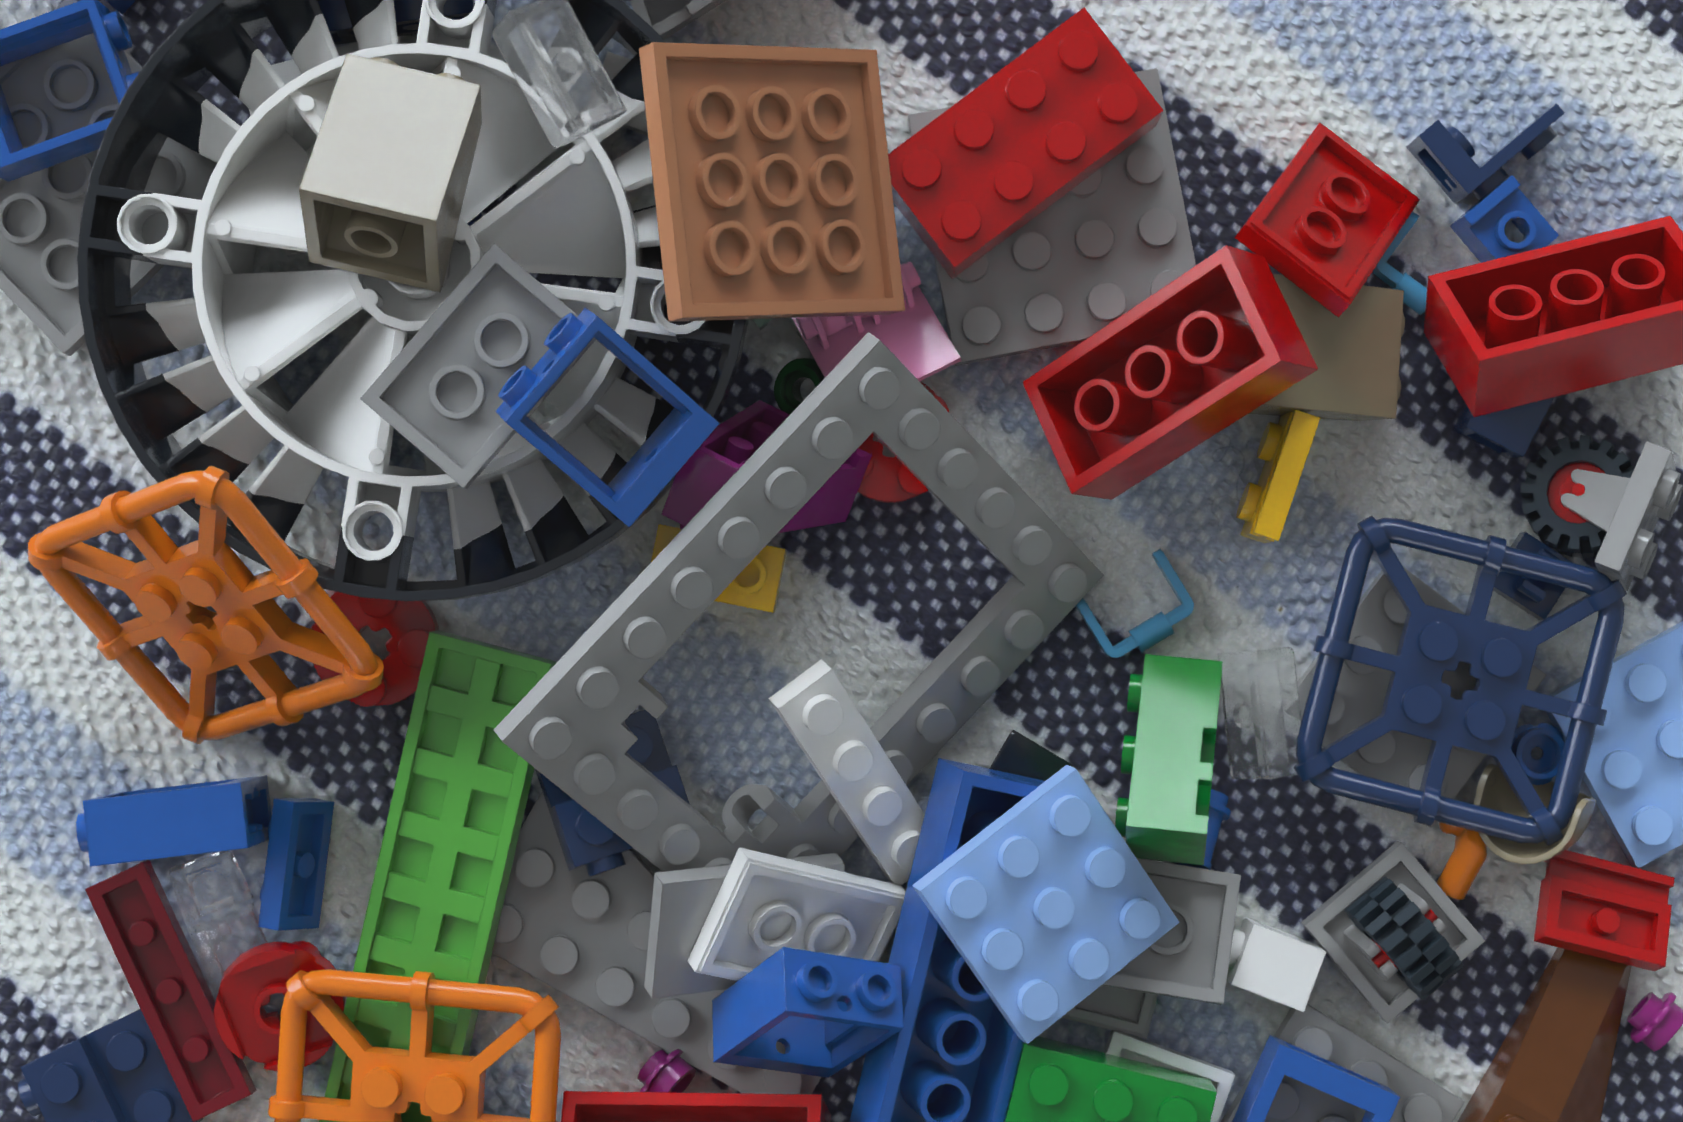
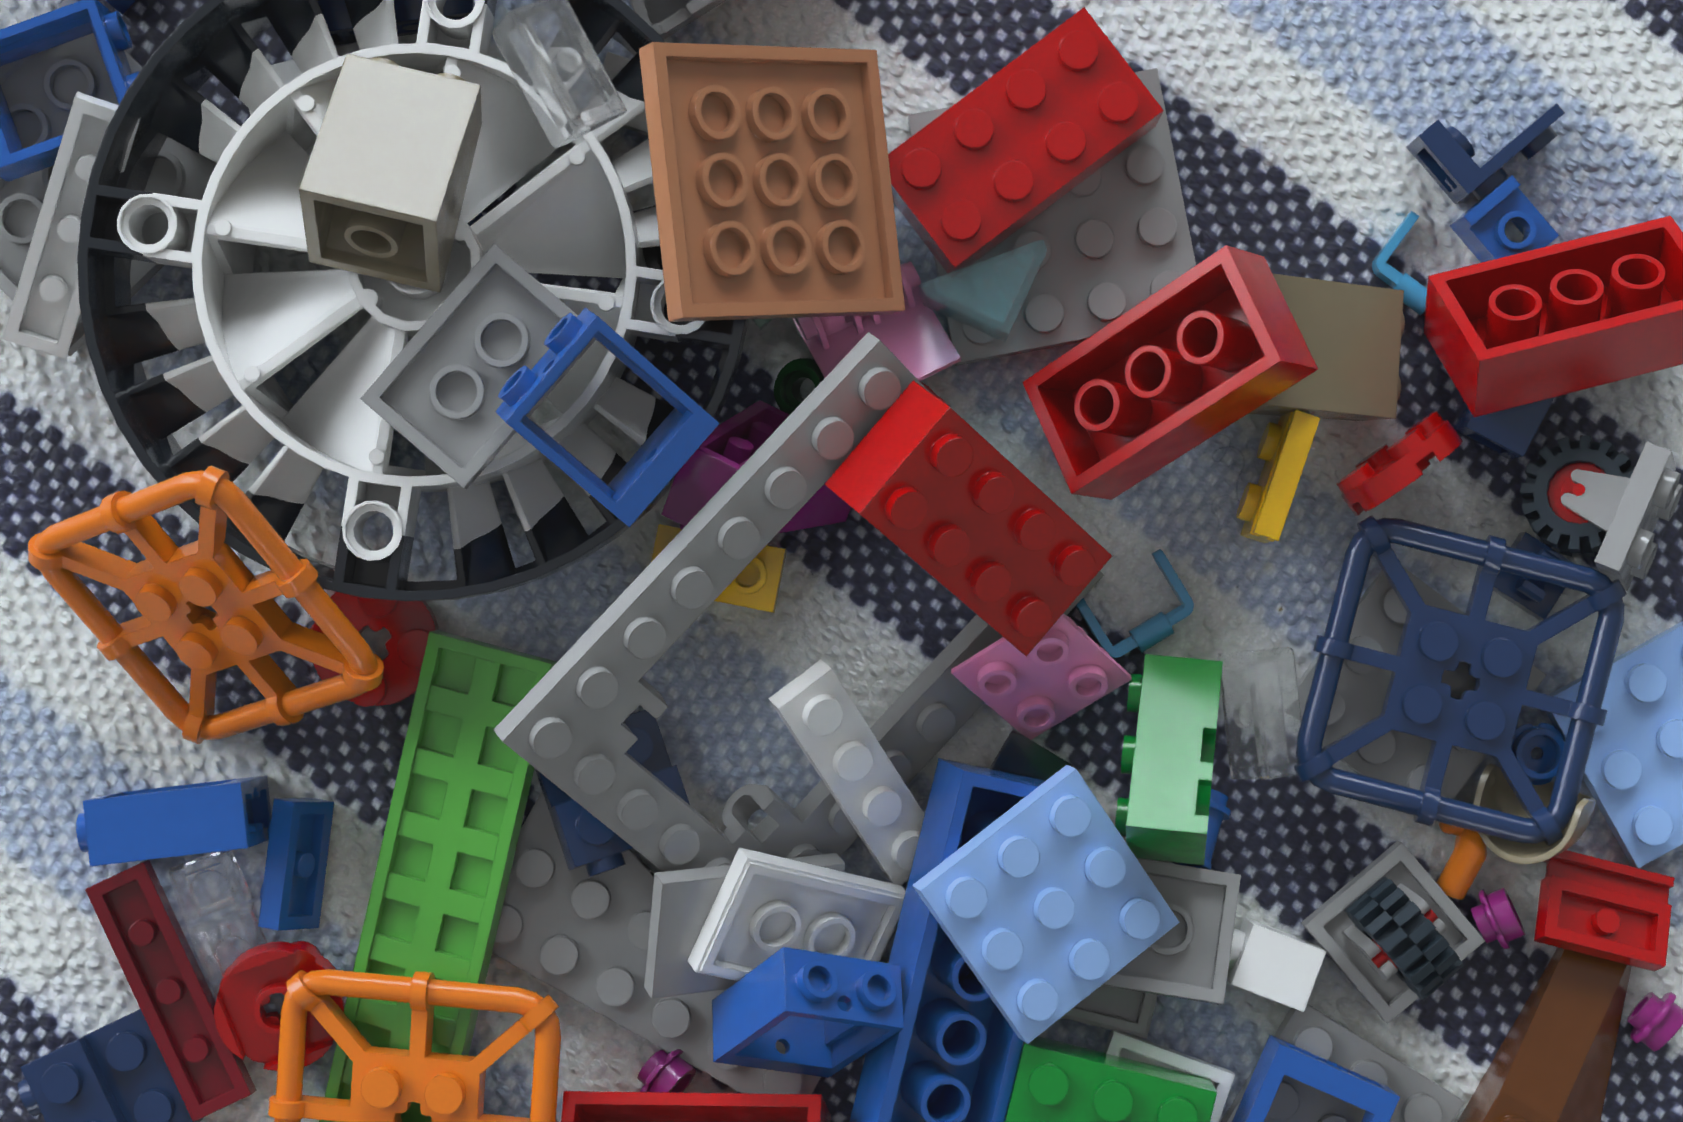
(48, 293): none -> white plate
(968, 517): none -> red brick
(988, 292): none -> clear light blue slope
(1049, 684): none -> bright pink hinge
(1328, 219): red tile -> none
(1395, 467): none -> red plate
(1497, 918): none -> magenta plate

